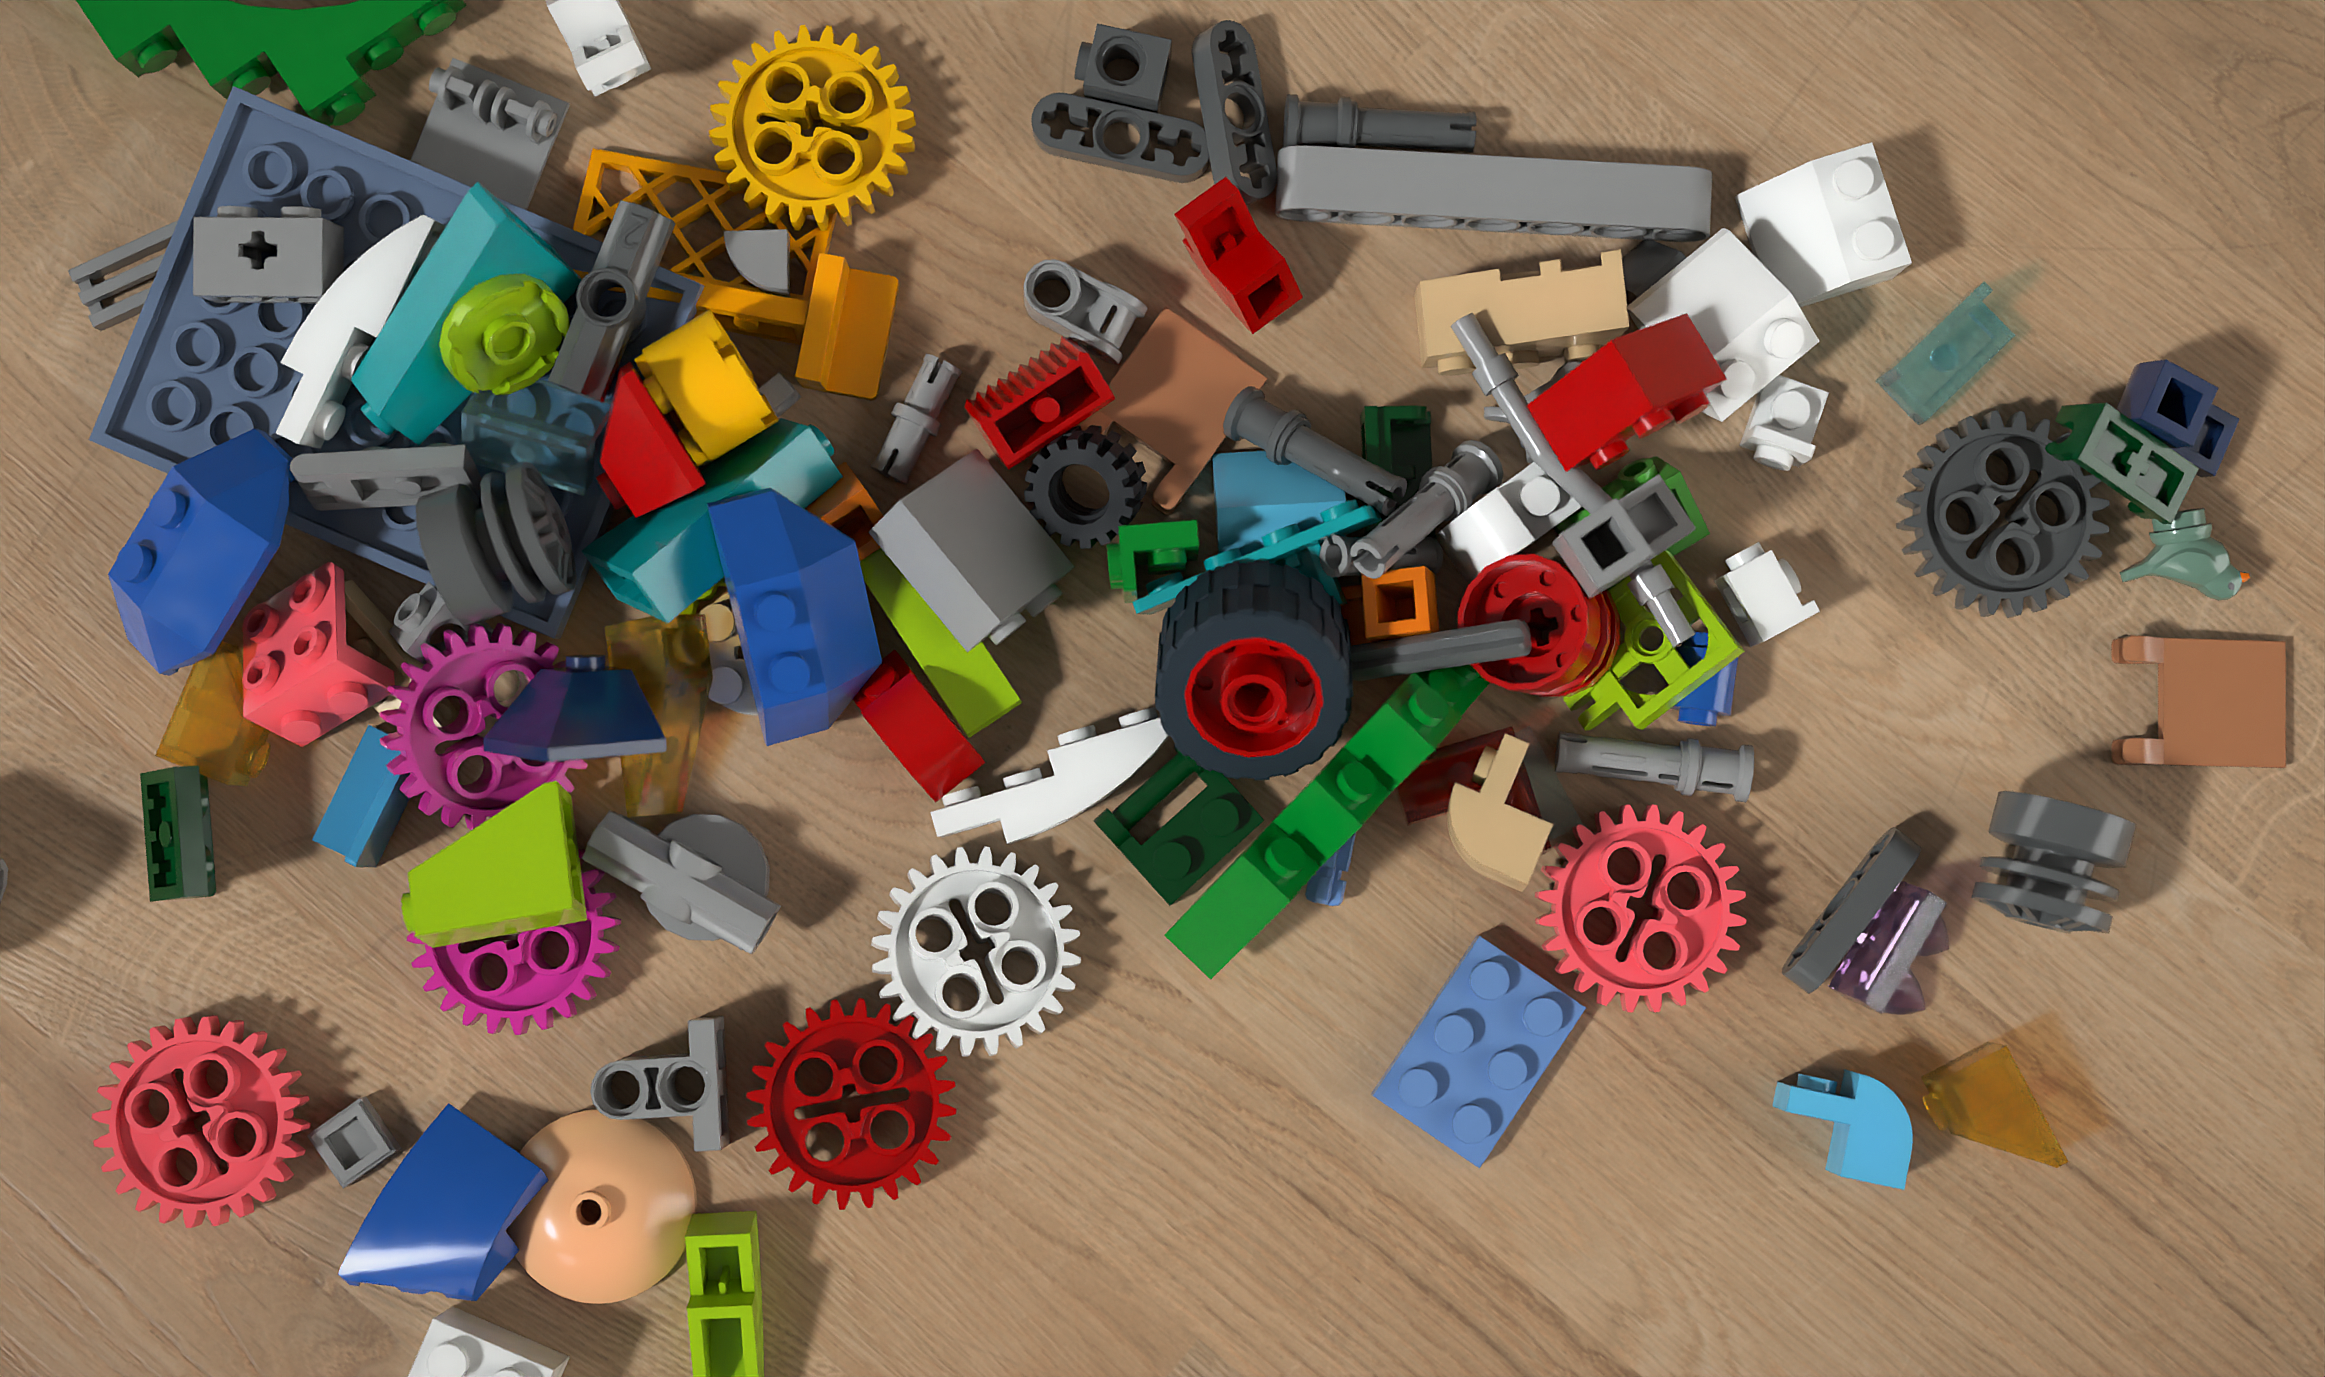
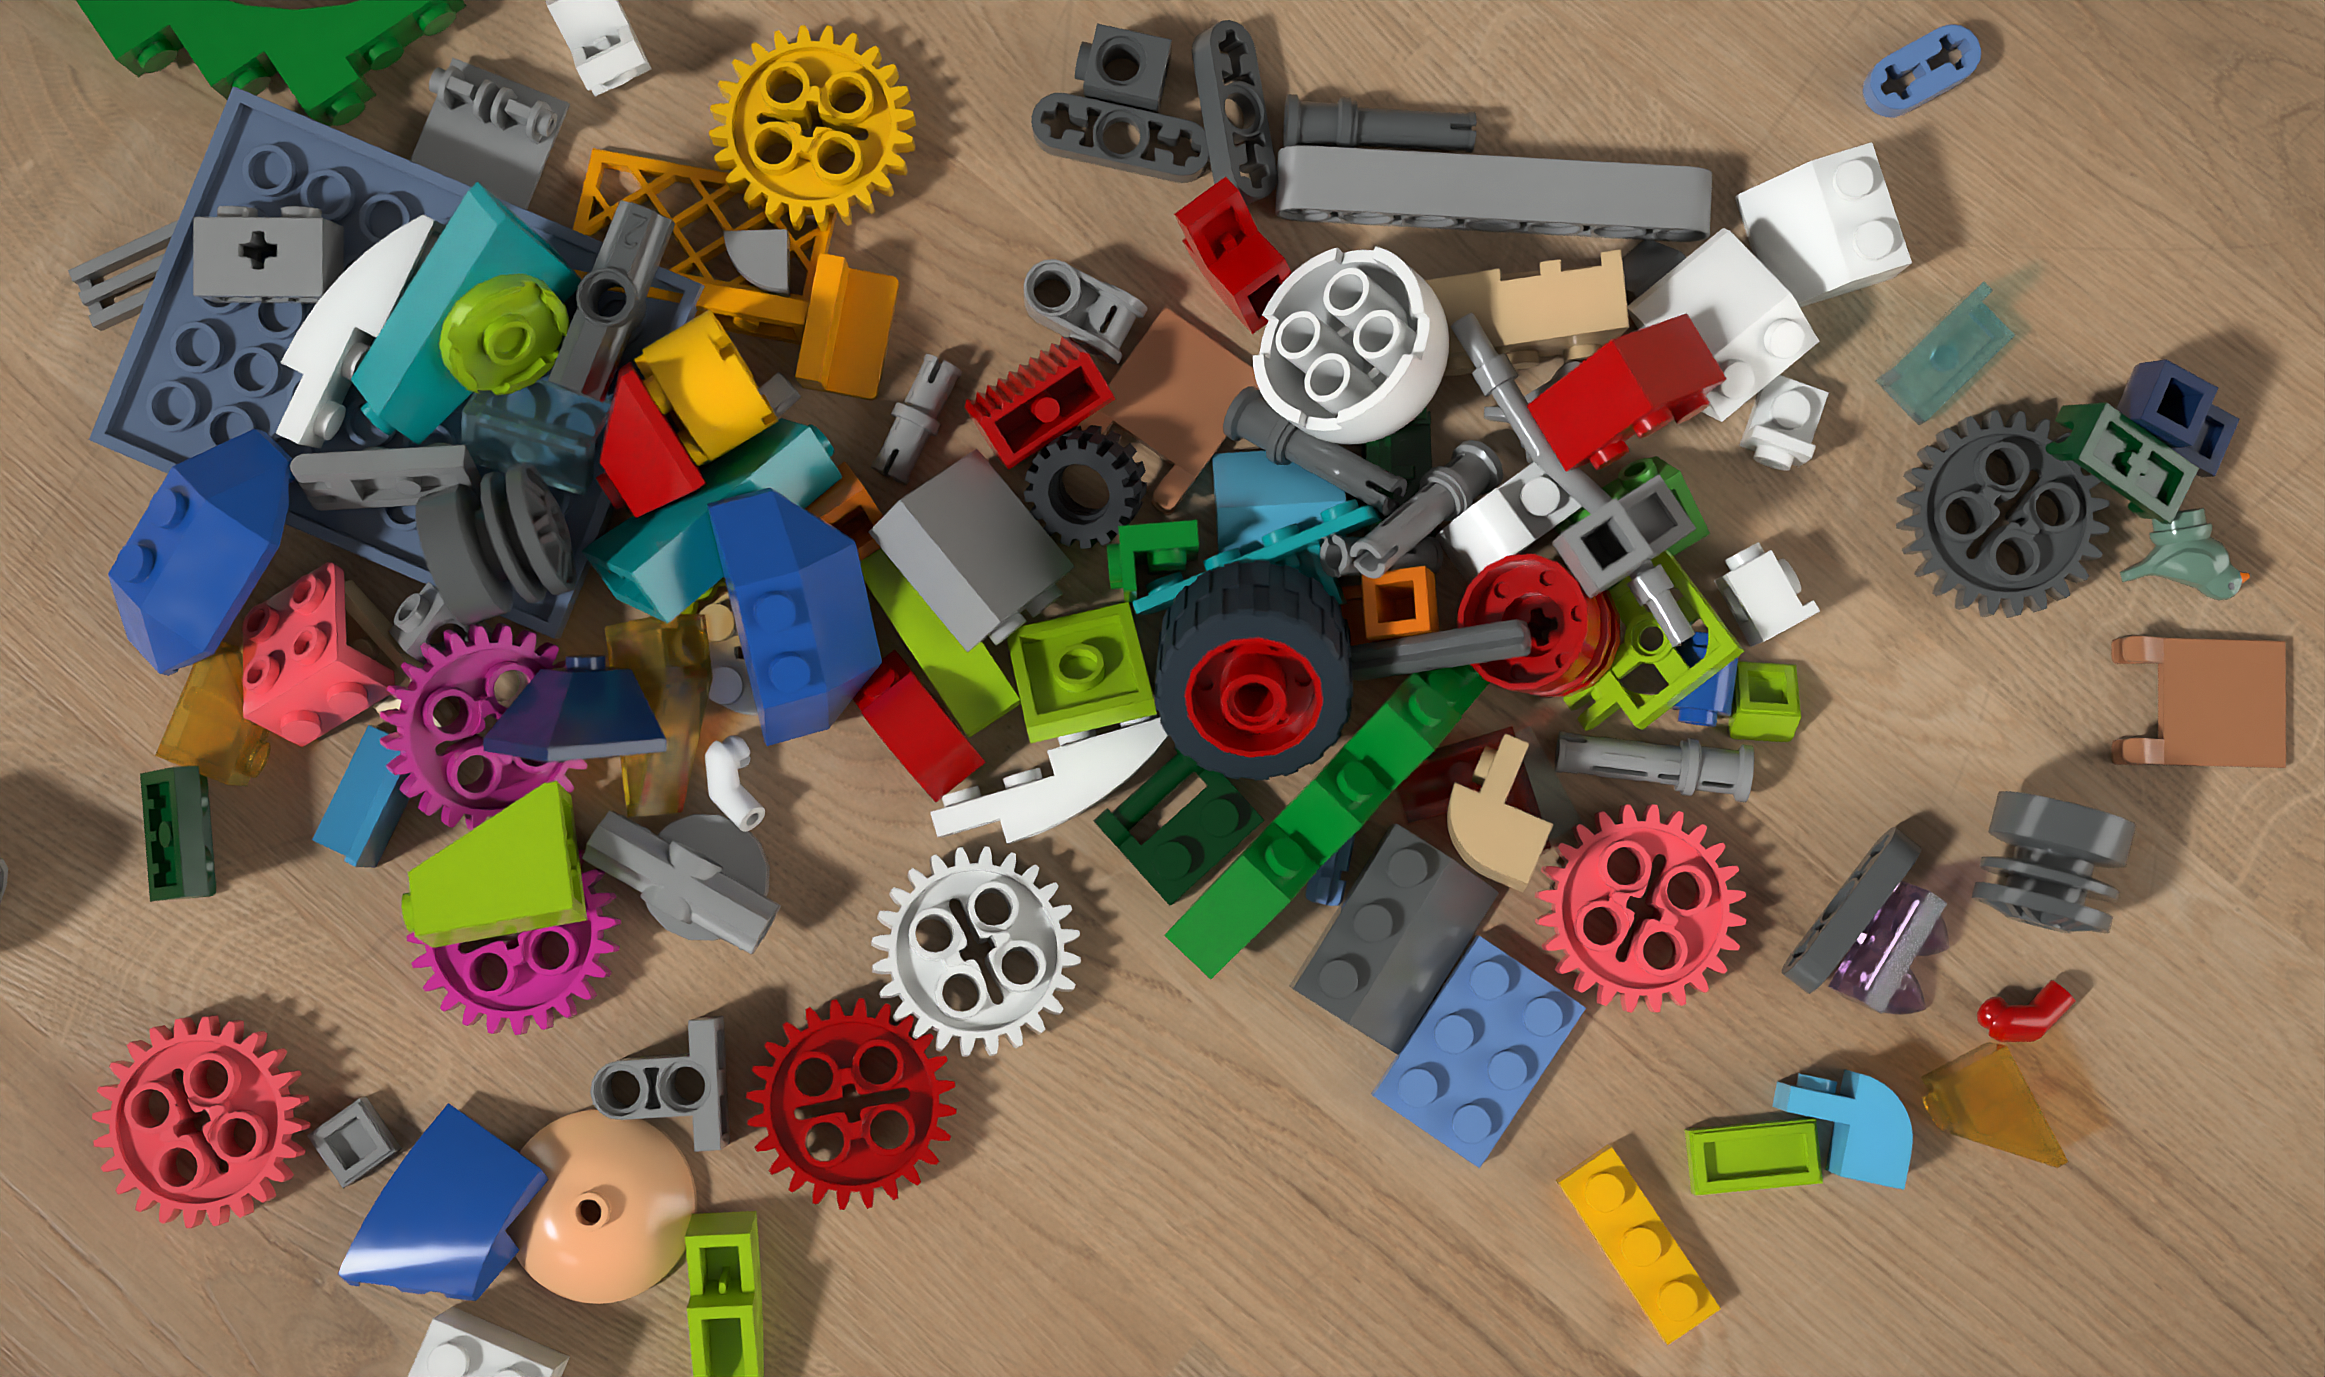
(724, 783): none -> white arm
(1080, 672): none -> lime plate
(1352, 346): none -> white cylinder
(1394, 938): none -> dark grey slope
(1638, 1244): none -> yellow plate
(1753, 1156): none -> lime tile
(1765, 702): none -> lime slope
(1928, 82): none -> medium blue beam
(2027, 1021): none -> red arm

